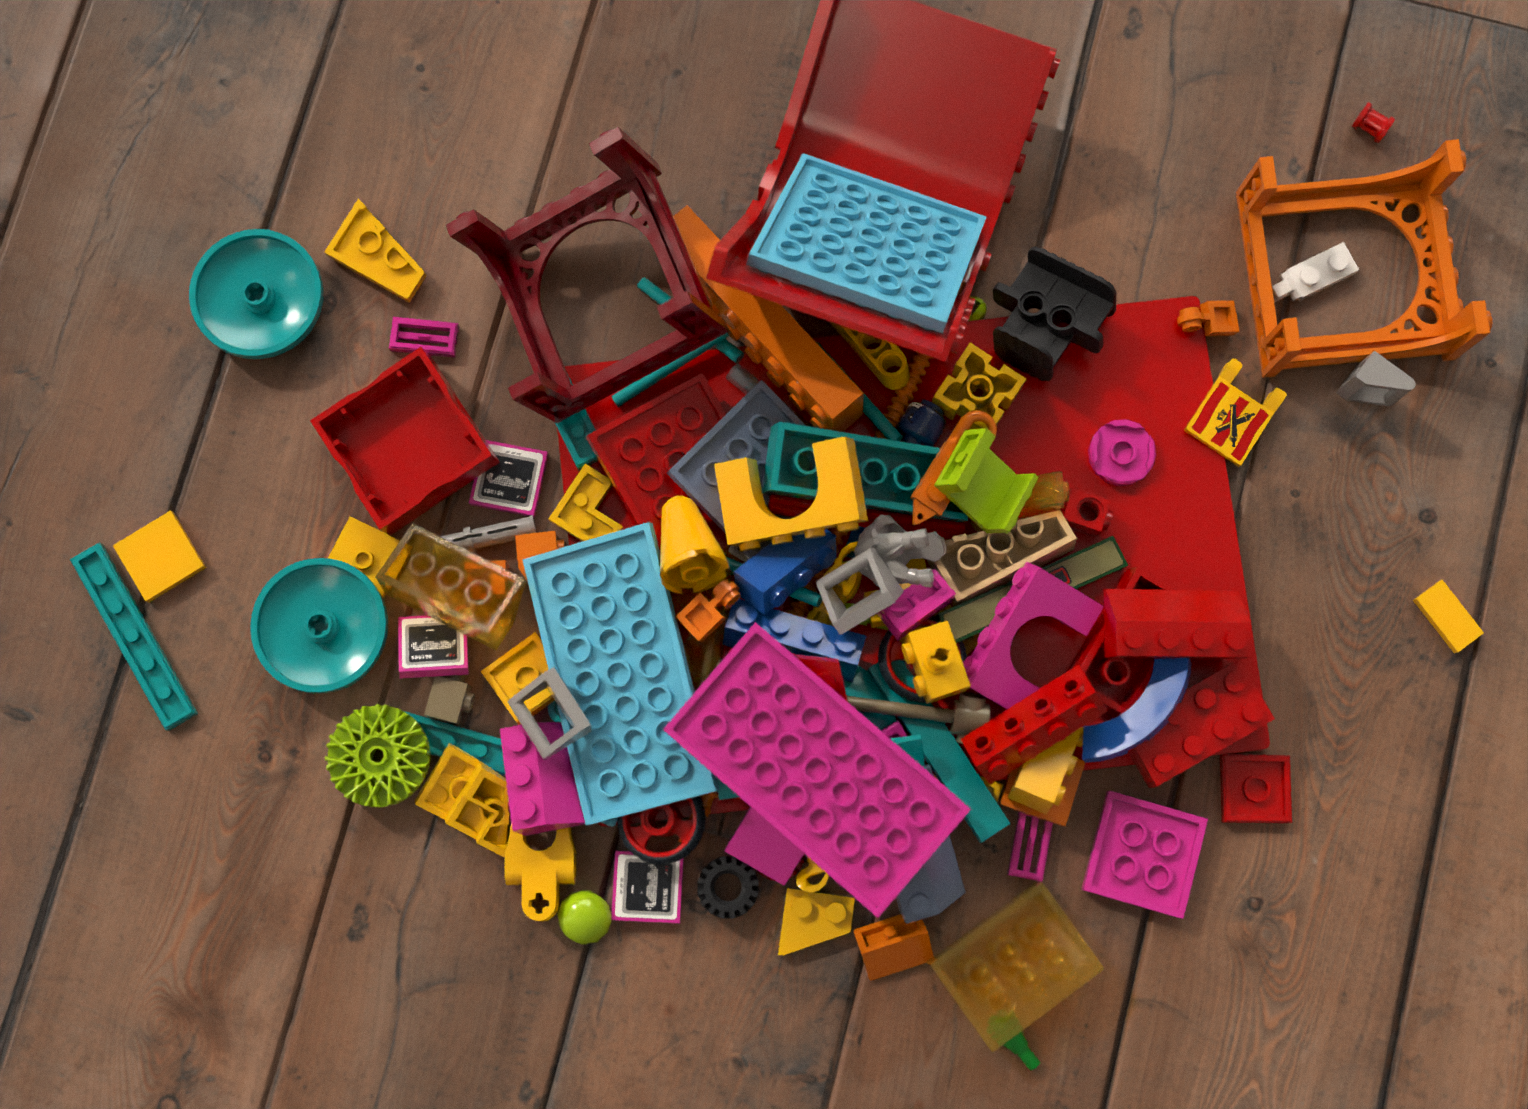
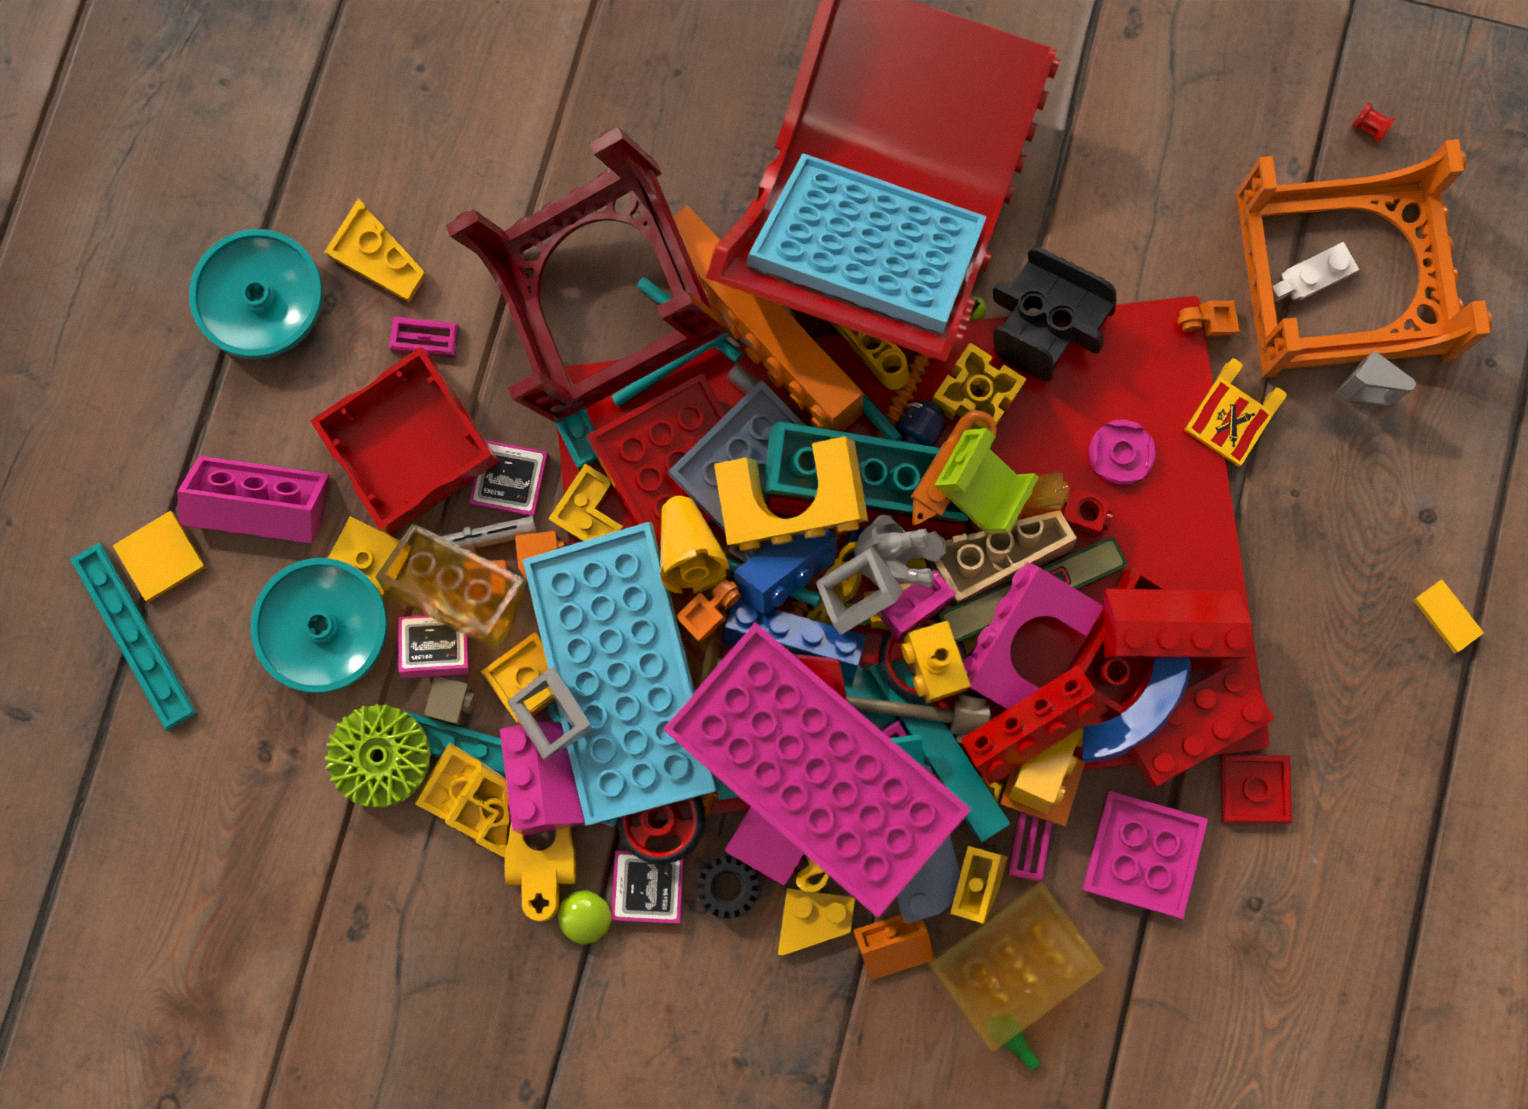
(253, 499): none -> dark pink slope
(978, 884): none -> yellow slope

